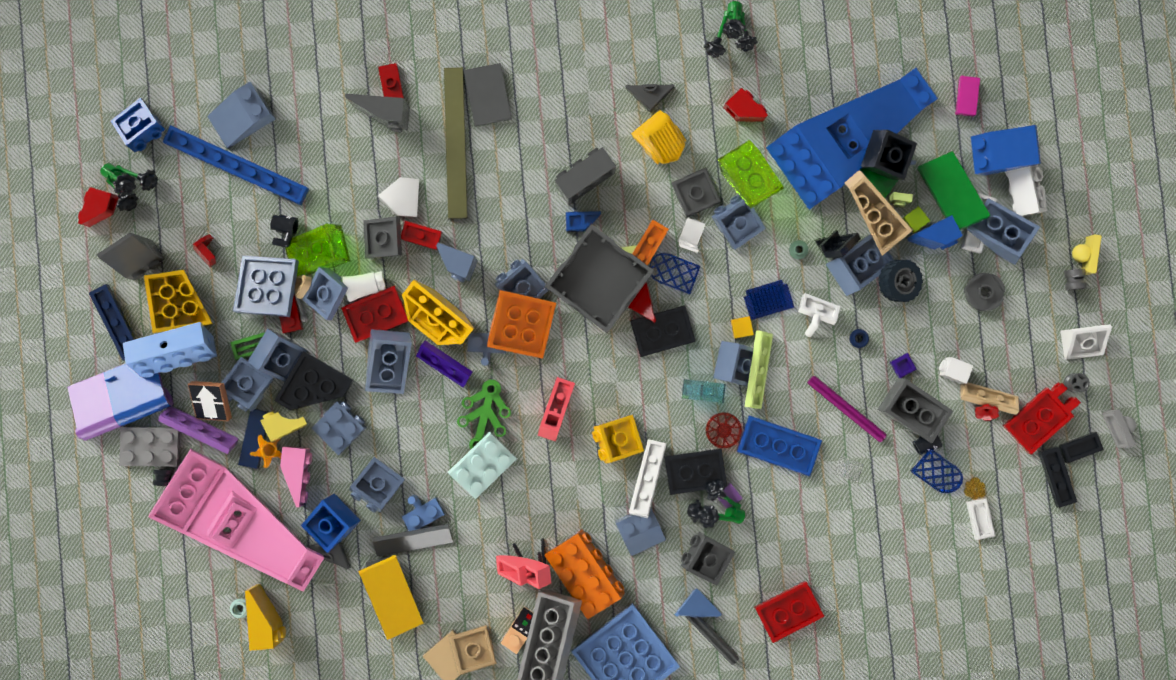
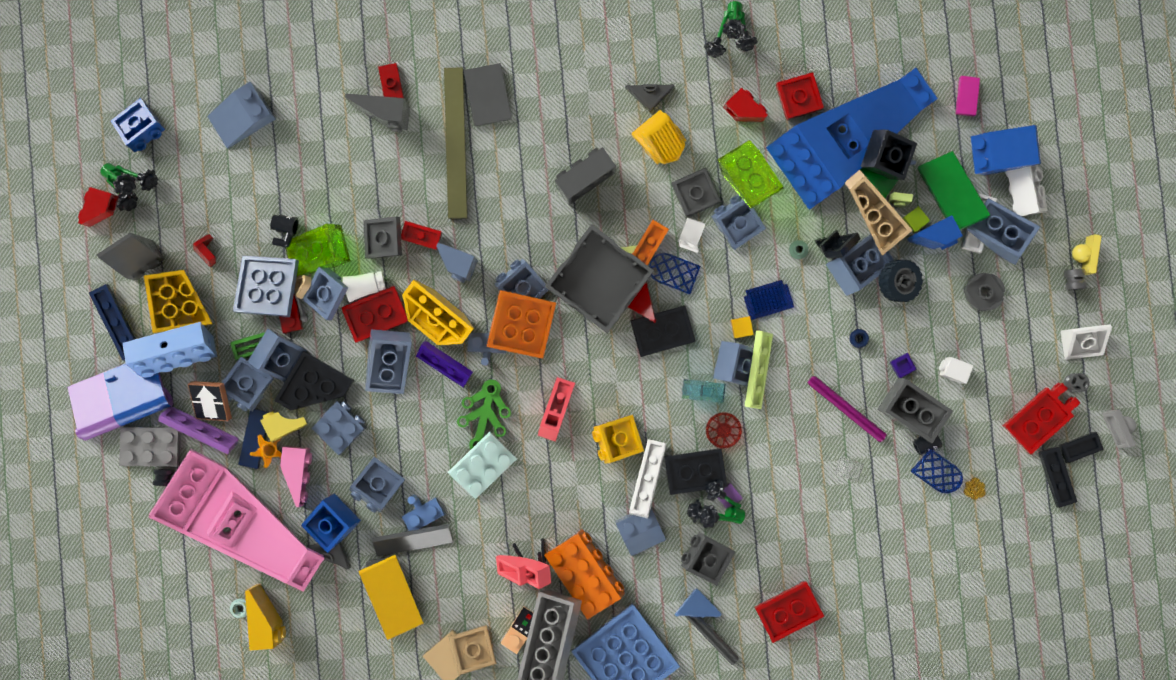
(235, 165): blue tile -> none
(402, 197): white slope -> none
(580, 220): blue tile -> none
(779, 445): blue tile -> none
(799, 96): none -> red plate
(819, 310): white plate -> none
(980, 518): white tile -> none
(983, 395): tan tile -> none
(987, 412): red plant -> none

